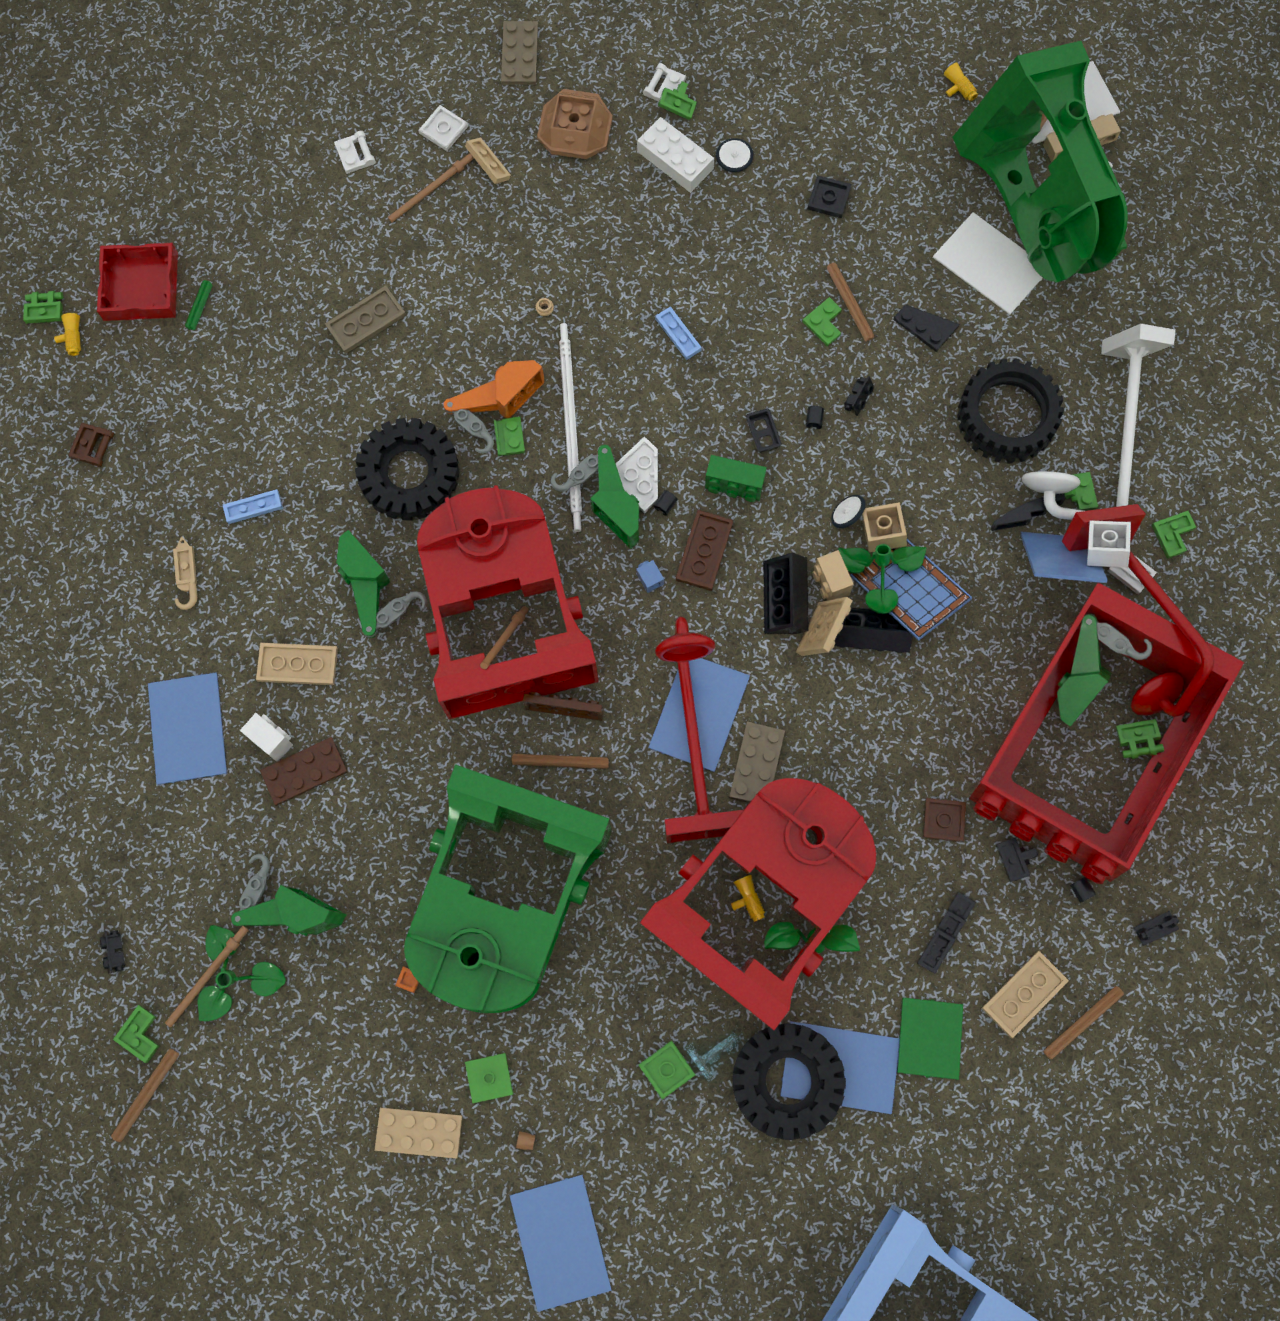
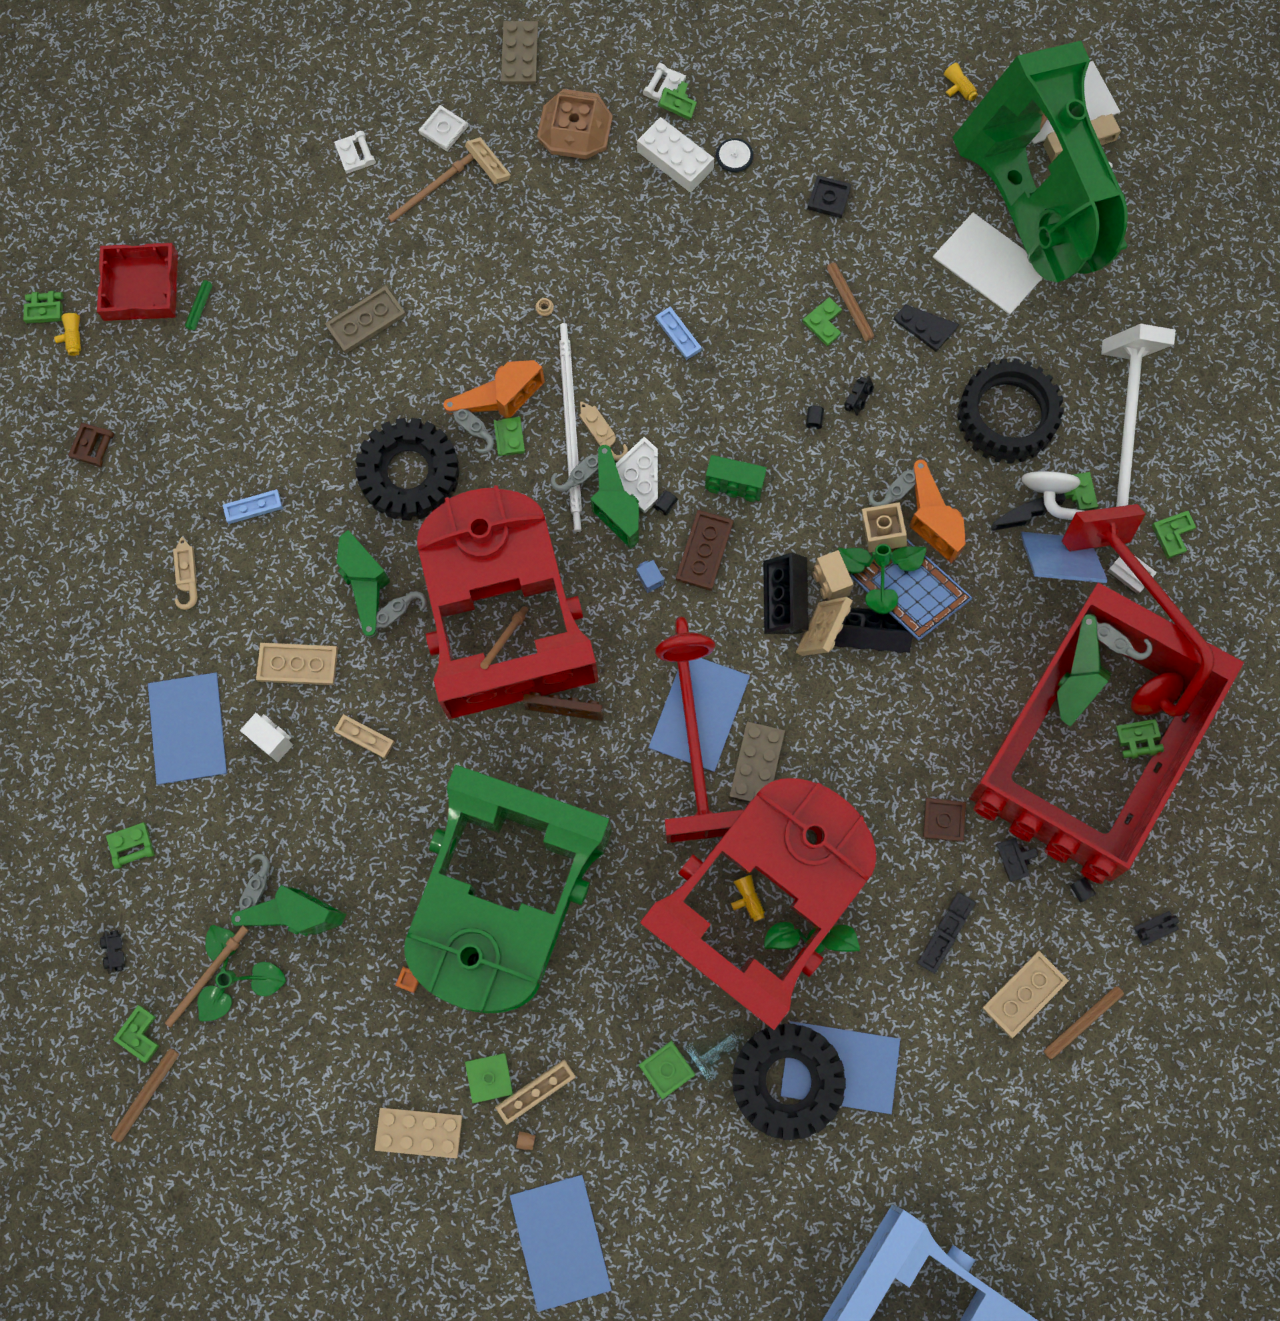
(128, 839): none -> bright green plate
(303, 771): reddish brown plate -> none
(364, 736): none -> tan plate
(535, 1091): none -> tan brick
(560, 761): medium nougat axle -> none
(599, 428): none -> tan plate
(769, 431): black piece -> none
(848, 511): white wheel -> none
(930, 1038): green piece -> none
(933, 521): none -> orange slope
(1109, 544): white brick -> none

